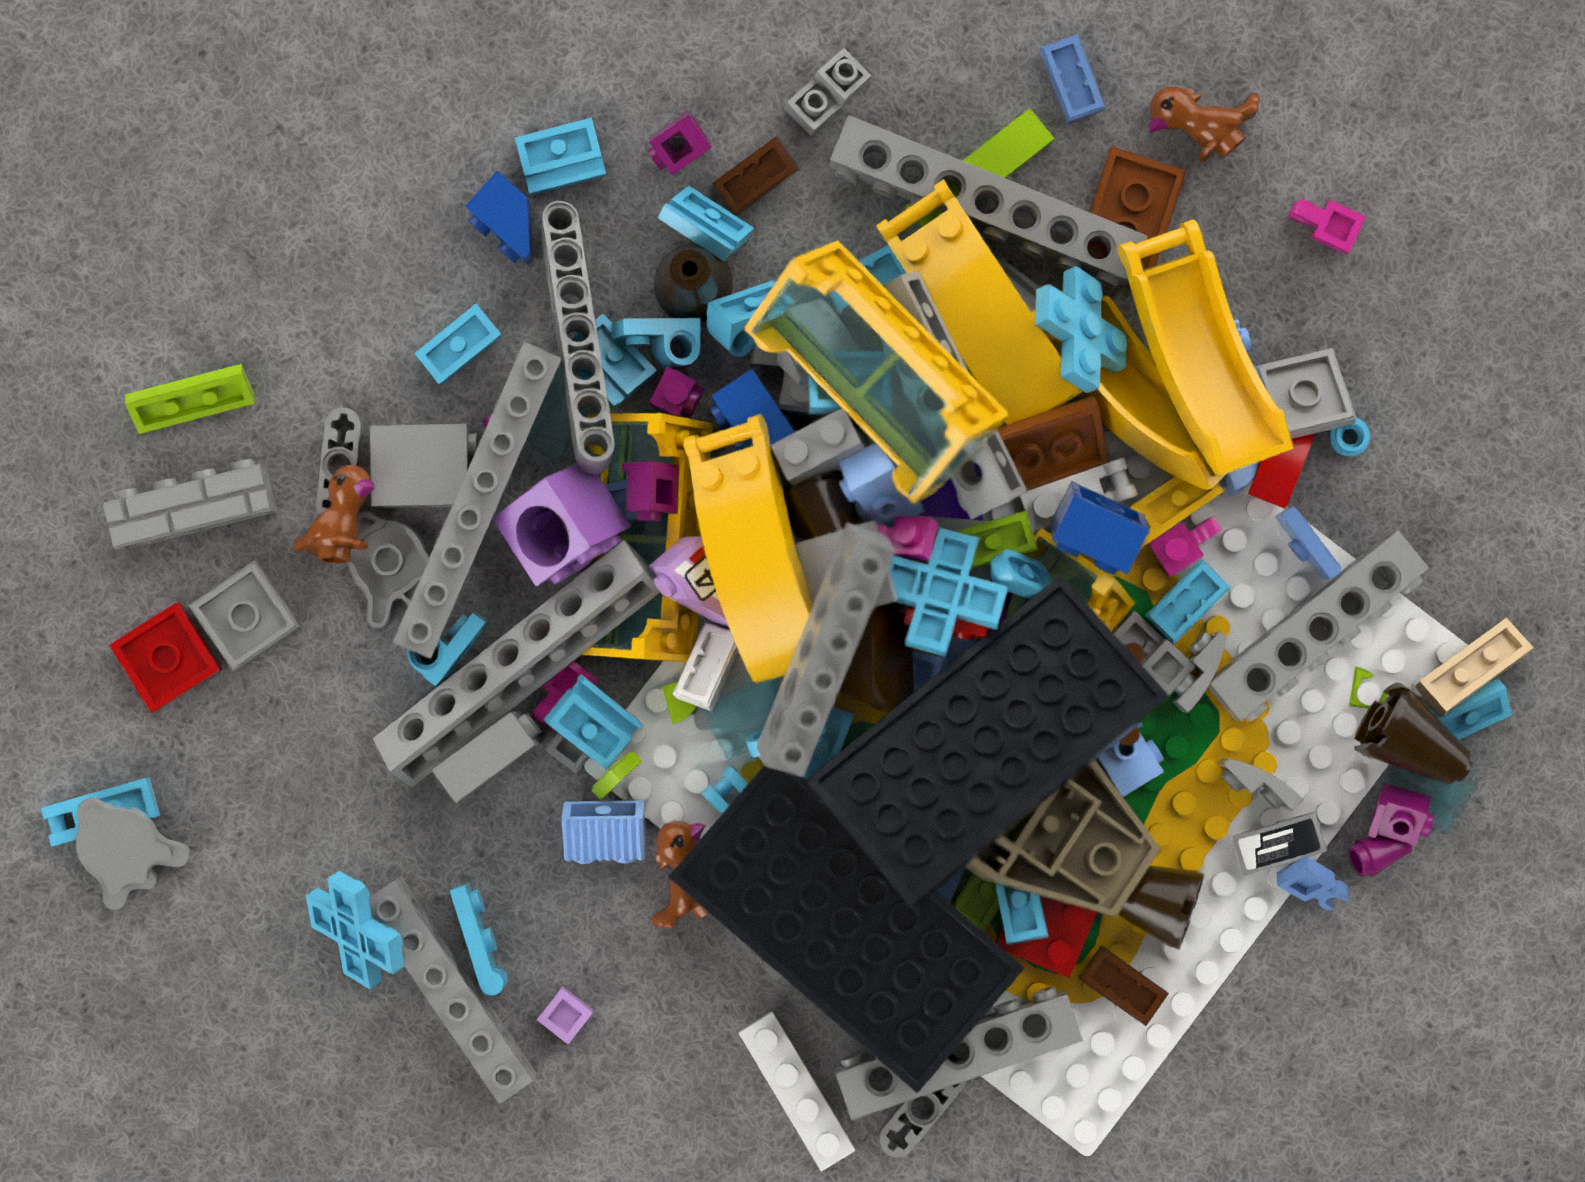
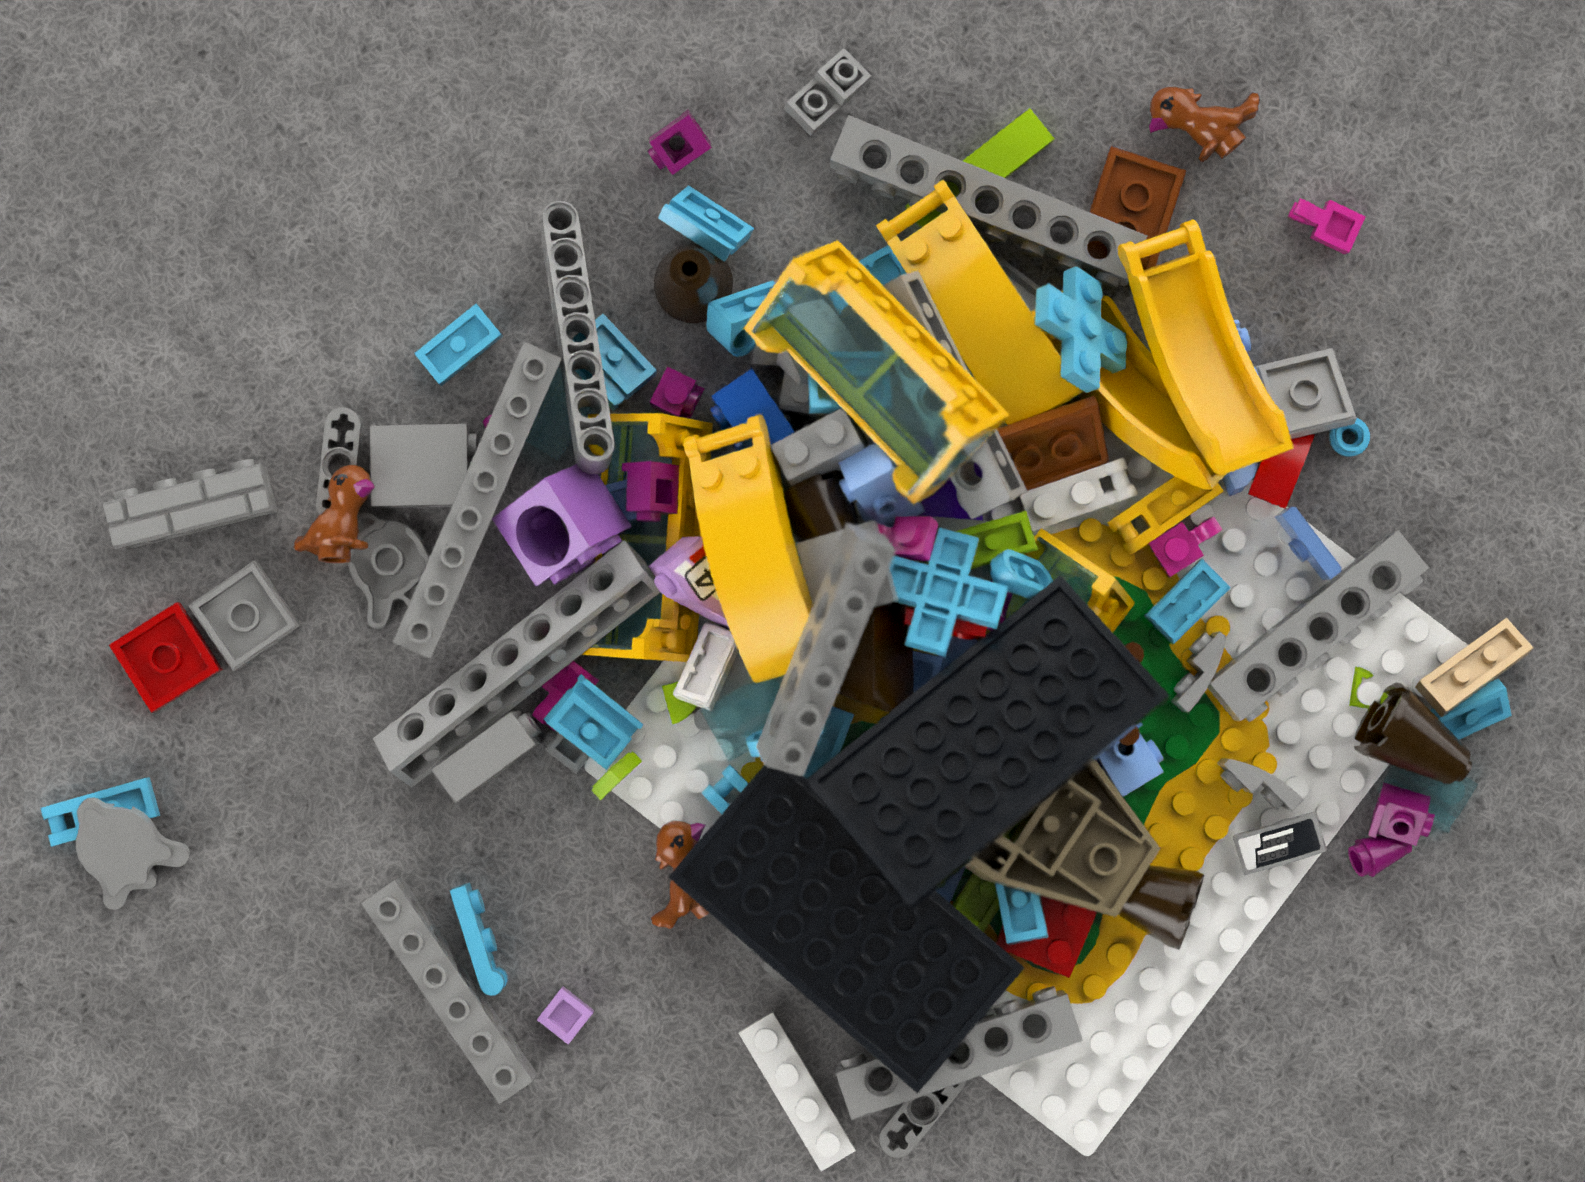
(189, 398): lime plate -> none
(347, 919): medium azure plate -> none
(464, 634): medium azure plate -> none
(506, 214): blue slope -> none
(560, 156): medium azure plate -> none
(604, 831): light blue brick -> none
(661, 332): medium azure plate -> none
(756, 176): reddish brown plate -> none
(1072, 79): medium blue plate -> none
(1098, 528): blue brick -> none
(1123, 985): reddish brown plate -> none
(1161, 657): light grey slope -> none
(1311, 880): medium blue plate -> none

